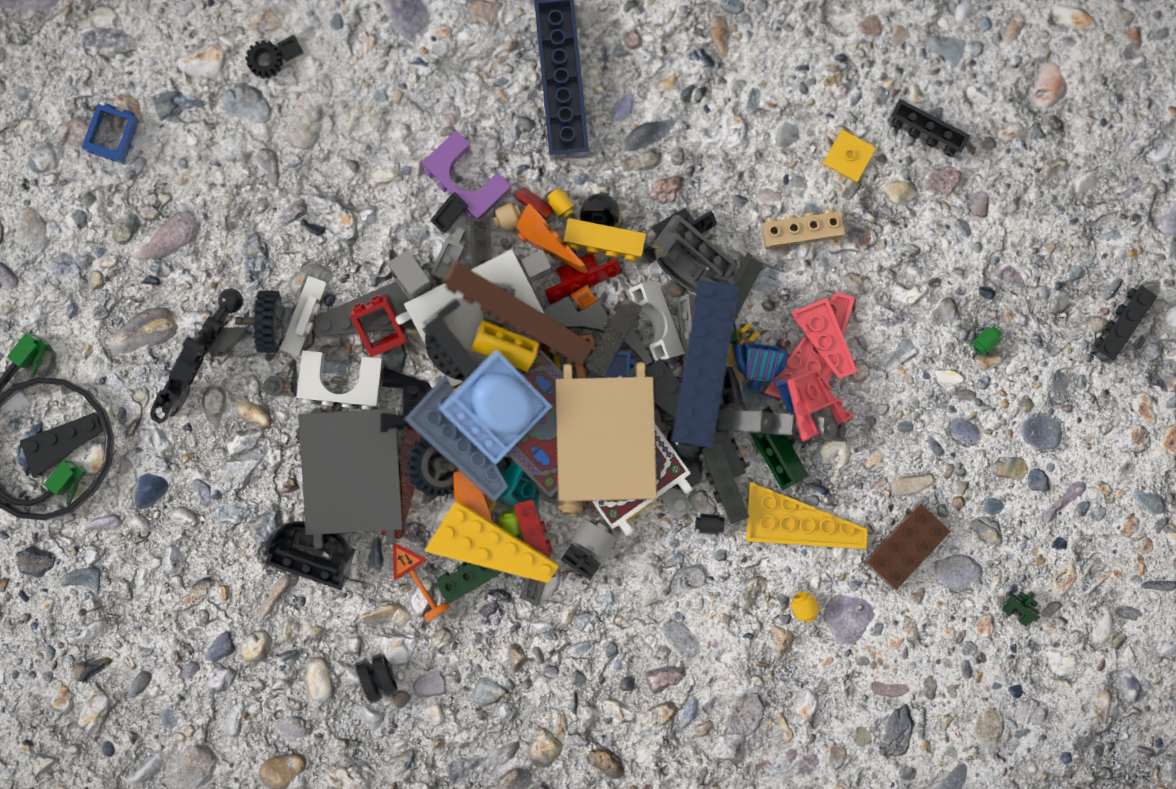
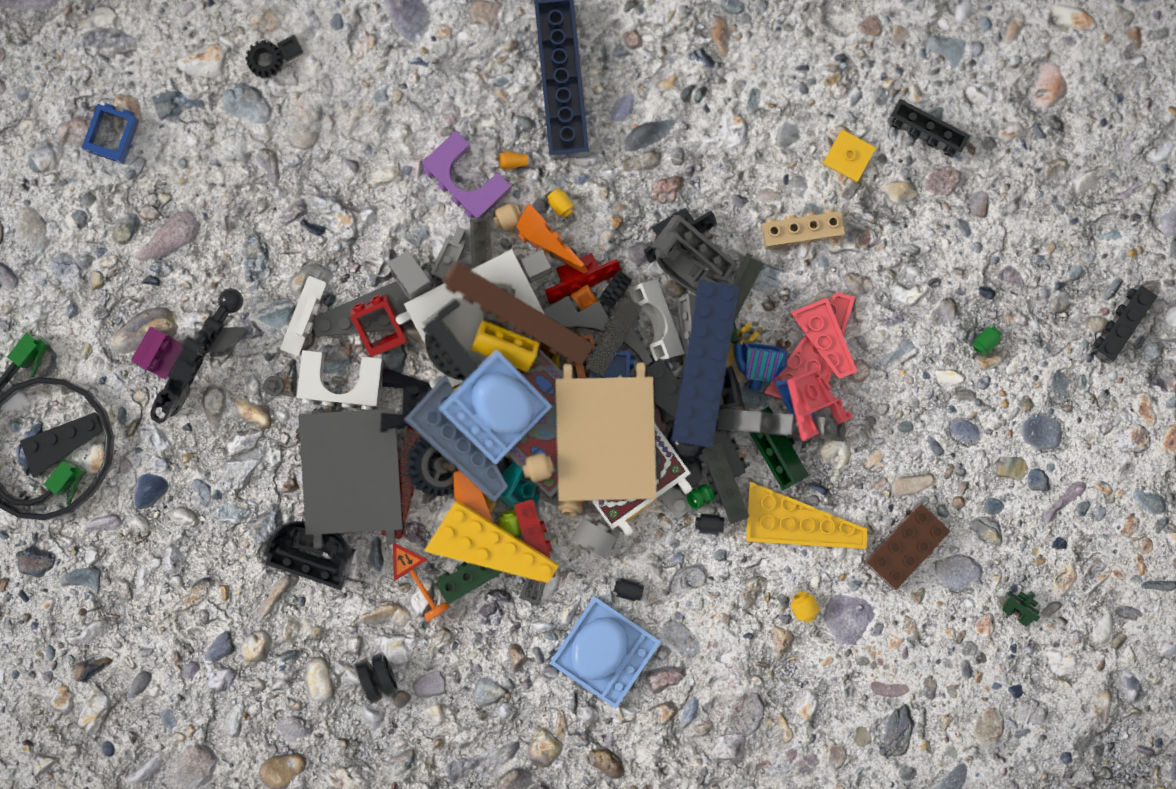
(157, 353): none -> magenta bracket
(266, 321): black wheel -> none
(449, 213): black tile -> none
(512, 160): none -> light orange cone
(525, 196): red slope -> none
(538, 467): none -> tan head
(580, 561): black hips -> none
(600, 209): black cylinder -> none
(604, 239): yellow brick -> none
(605, 652): none -> light blue piece
(615, 289): none -> black tyre
(628, 589): none -> black brick
(701, 496): none -> green wheel

